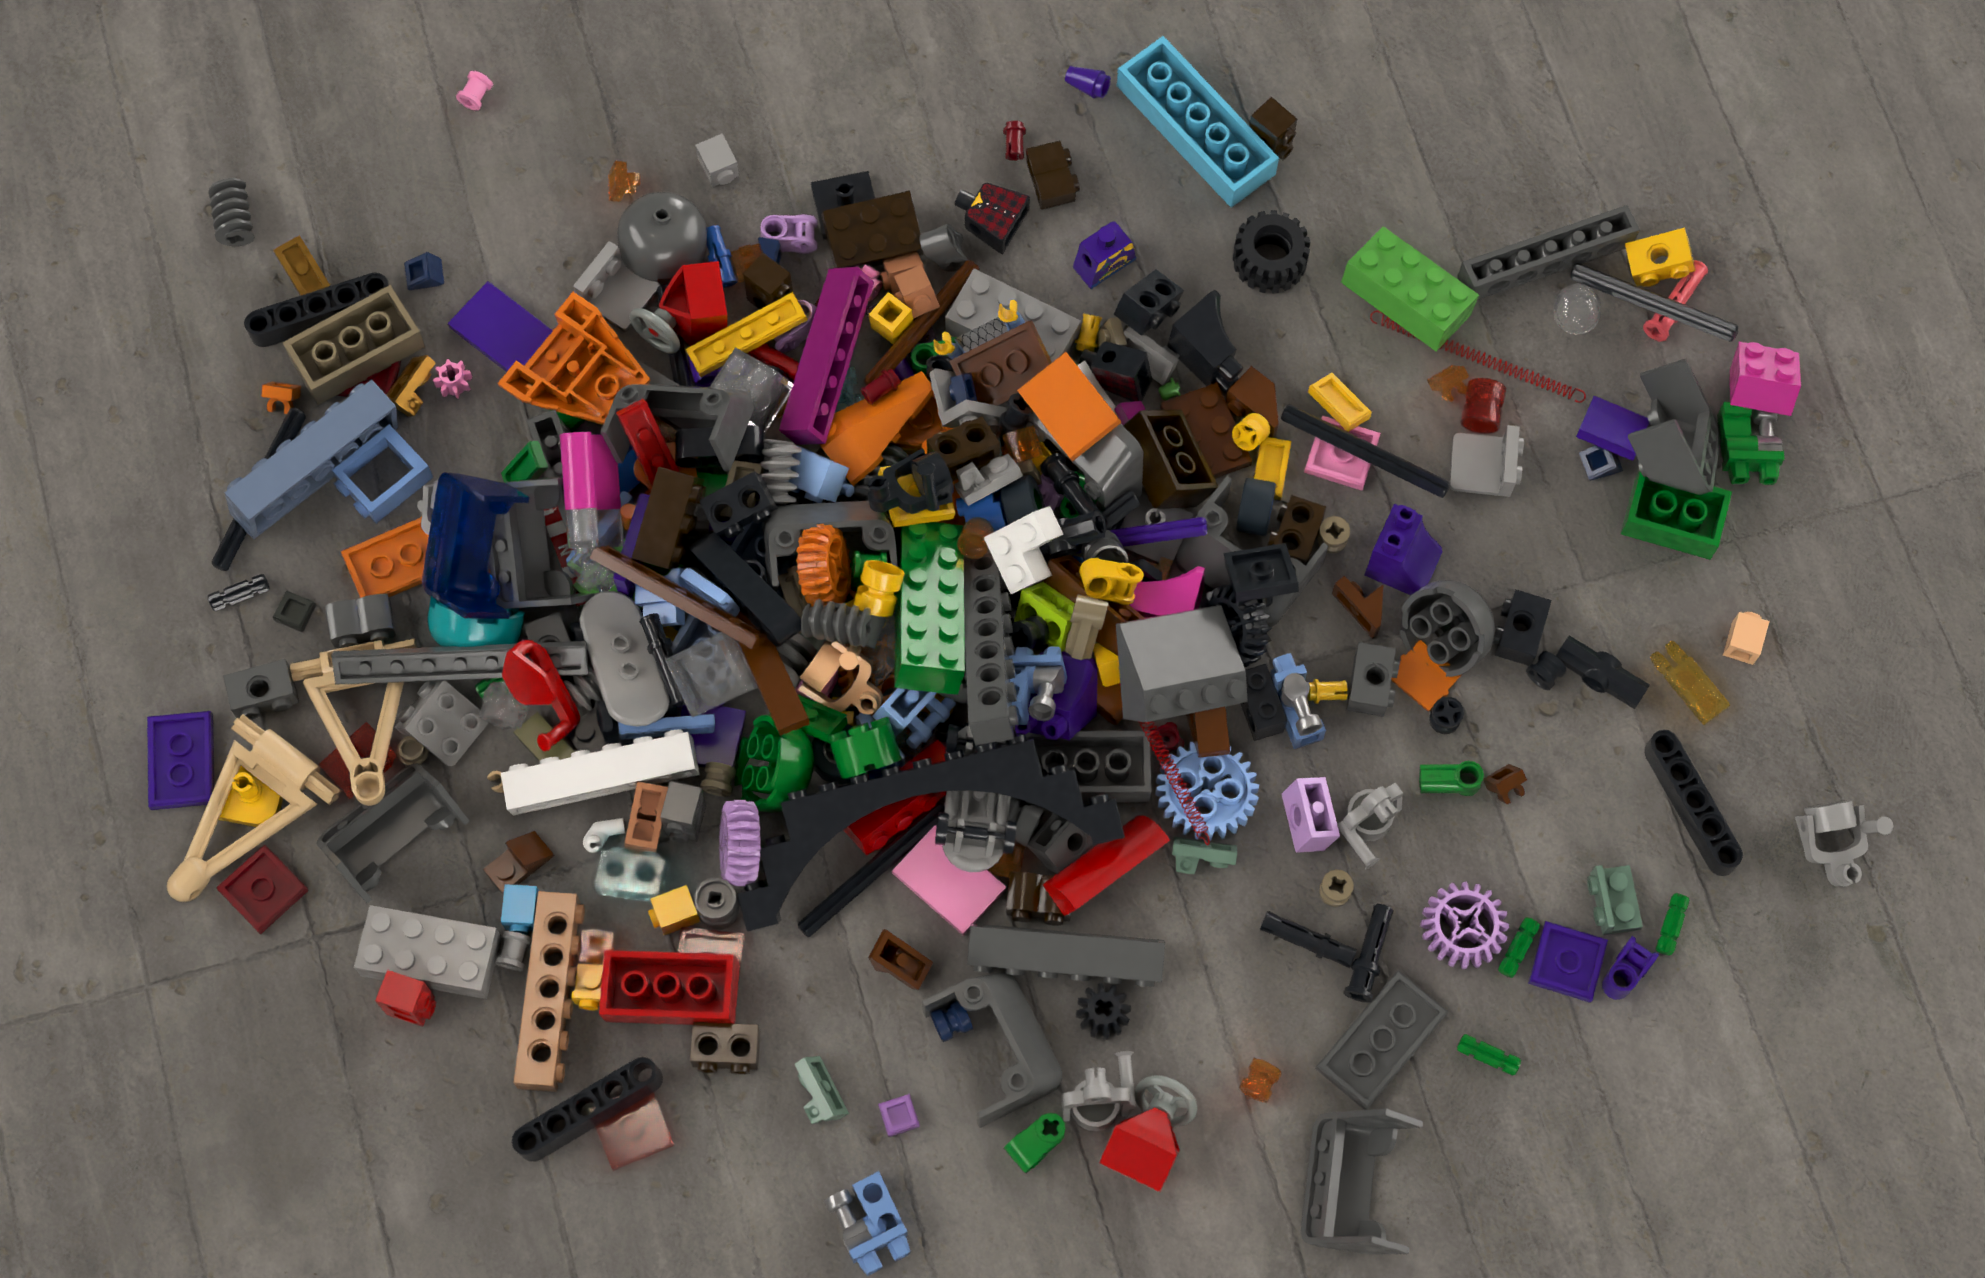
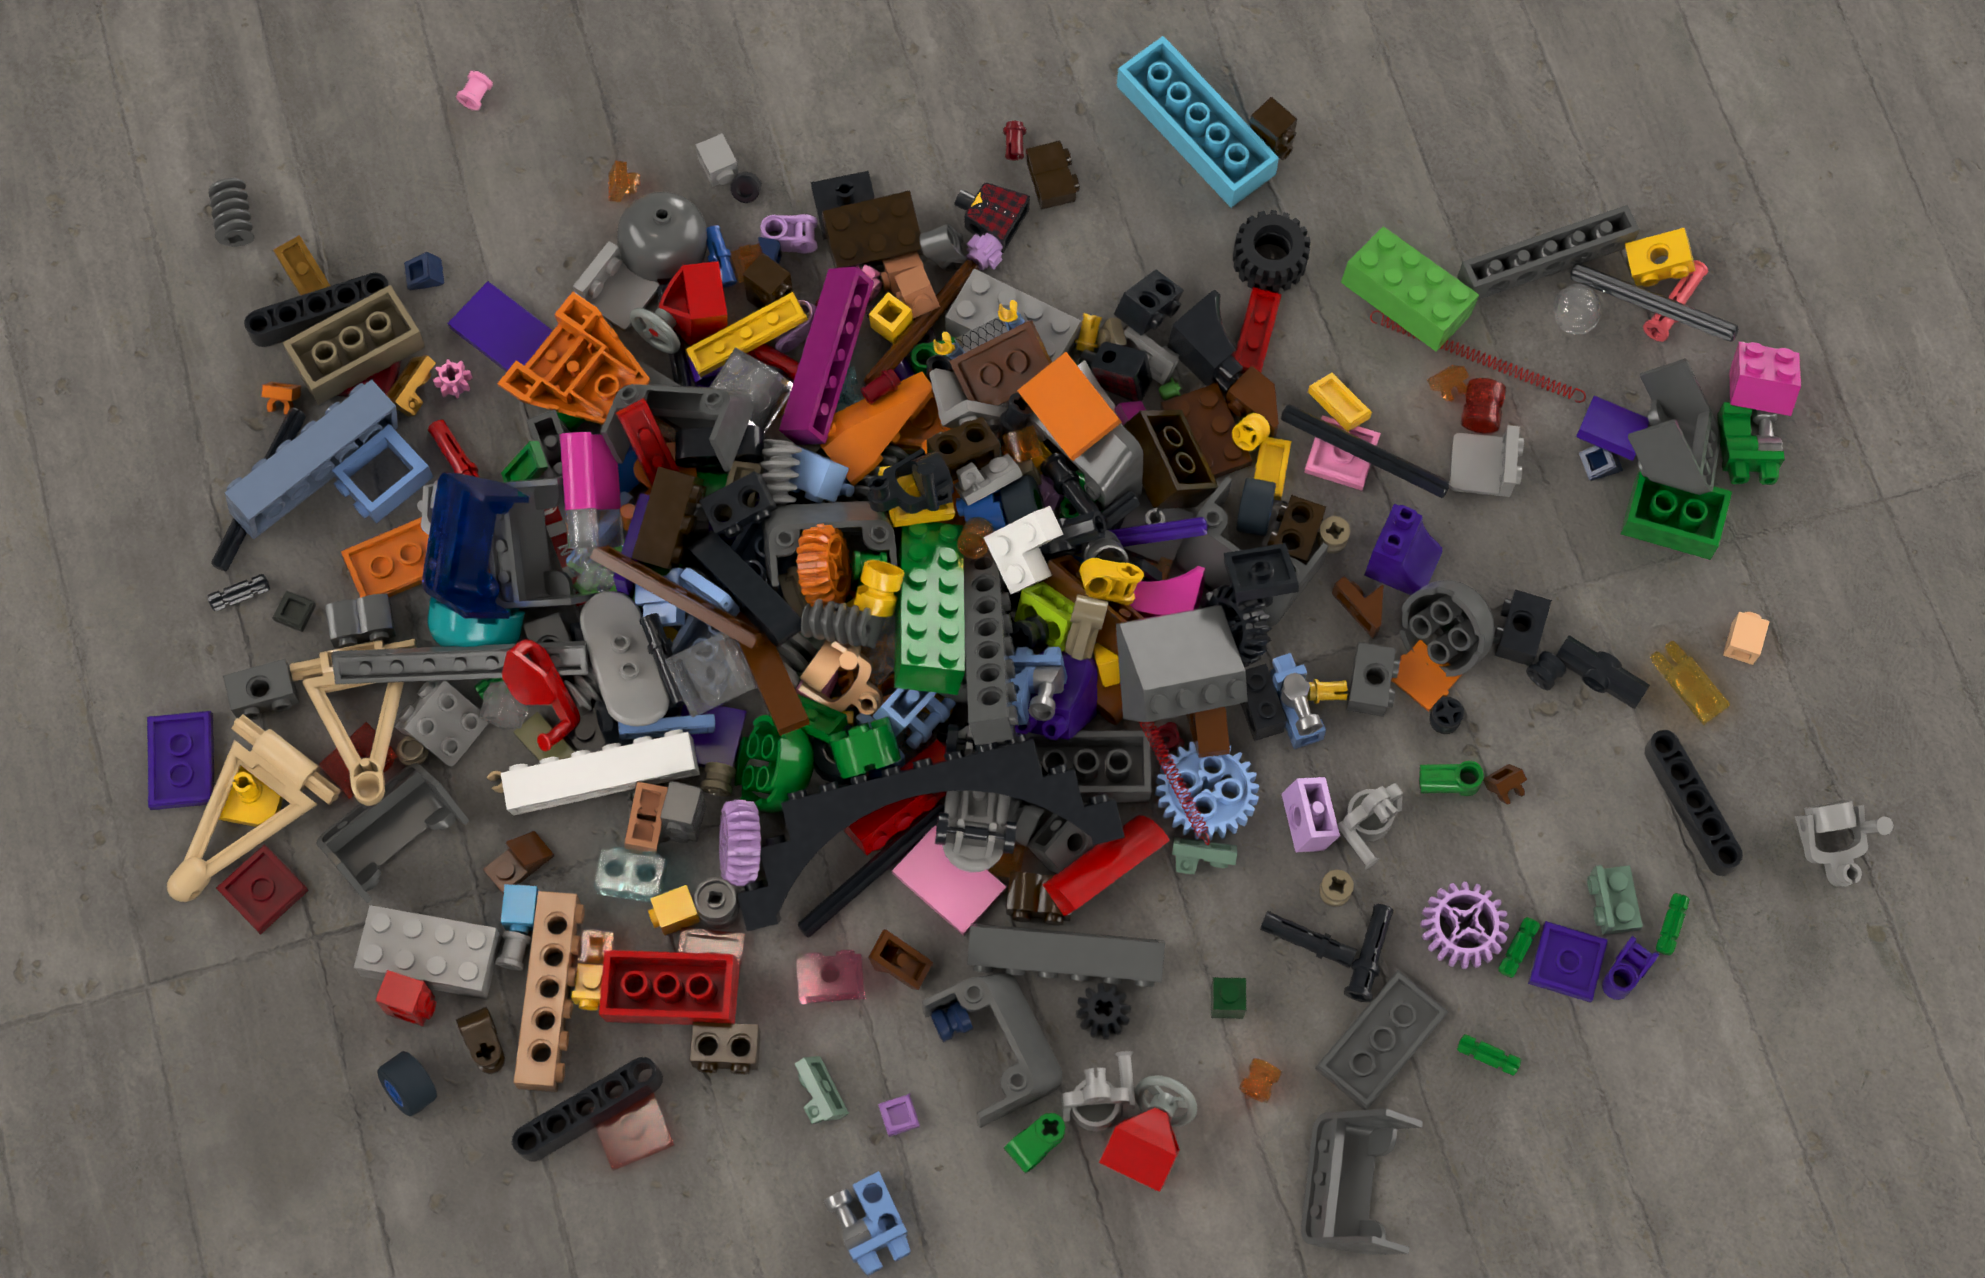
(407, 1083): none -> black wheel
(451, 449): none -> red pin
(481, 1036): none -> dark brown piece
(600, 832): white arm -> none
(746, 187): none -> black tile
(816, 990): none -> clear pink brick
(962, 388): dark blue plate -> none
(985, 251): none -> lavender gear
(1089, 81): dark purple cone -> none
(1107, 251): dark purple torso -> none
(1228, 998): none -> dark green brick
(1257, 329): none -> red tile

